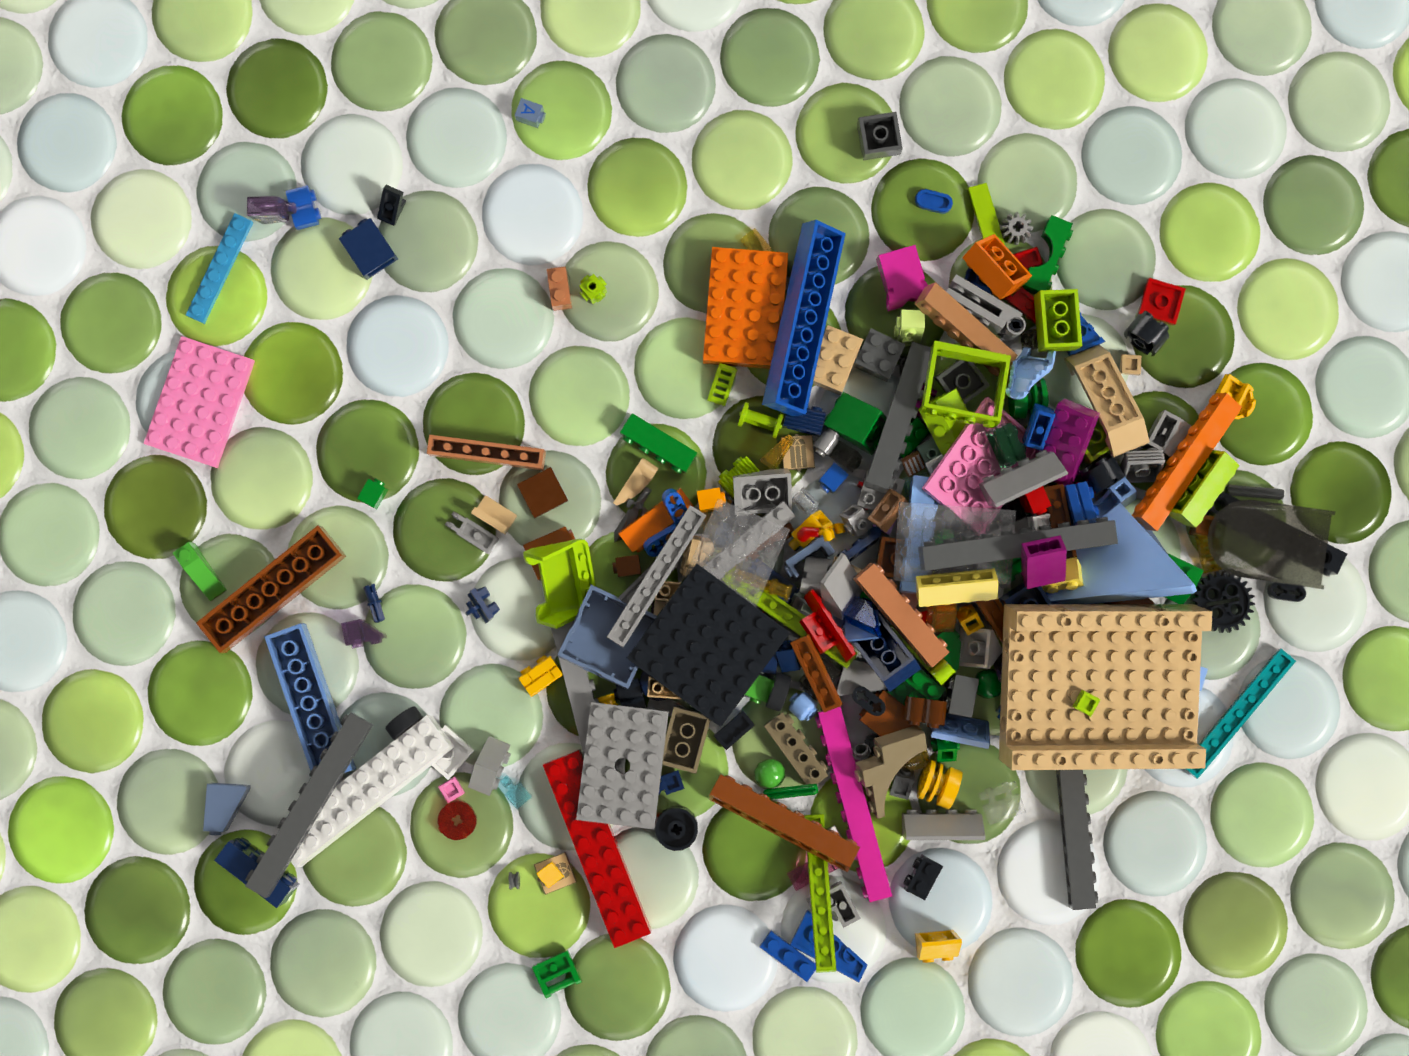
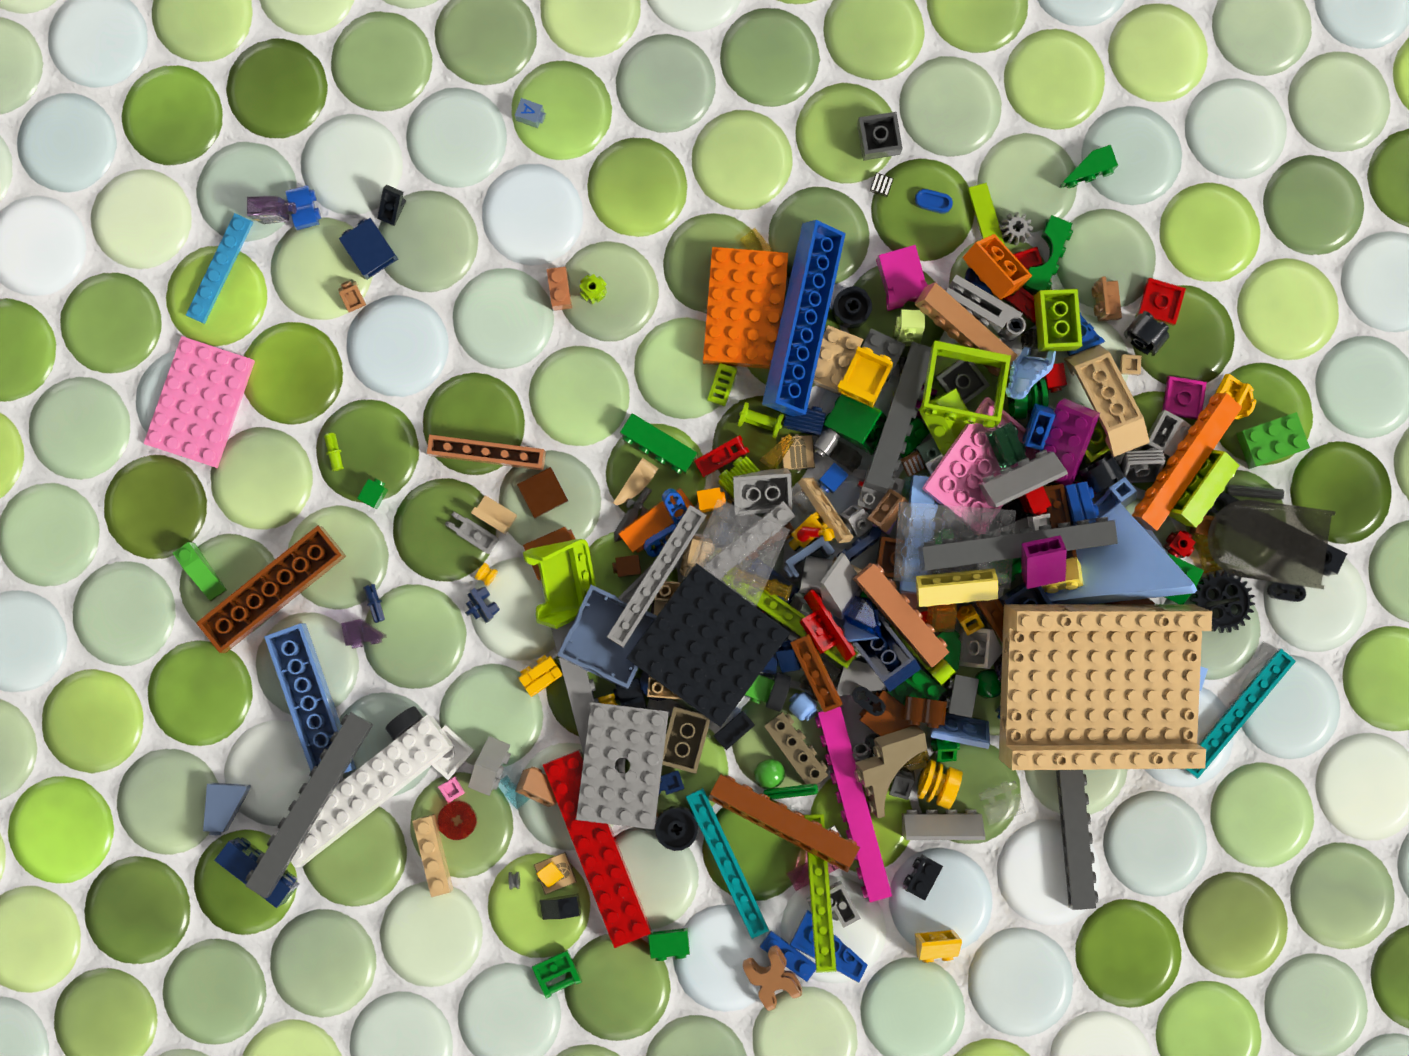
(333, 452): none -> lime axle
(351, 296): none -> medium nougat bracket
(432, 855): none -> tan brick
(486, 574): none -> yellow wheel
(536, 787): none -> medium nougat slope
(560, 907): none -> black slope
(669, 944): none -> green brick
(721, 456): none -> red plate
(727, 863): none -> teal plate
(772, 978): none -> medium nougat piece
(825, 509): none -> tan tile
(842, 303): none -> black brick
(865, 376): none -> yellow panel
(881, 184): none -> tile
(1056, 378): none -> red brick
(1086, 703): lime tile -> none
(1097, 163): none -> green slope
(1107, 300): none -> medium nougat bracket
(1173, 544): none -> red brick
(1184, 397): none -> dark pink tile
(1272, 440): none -> bright green brick

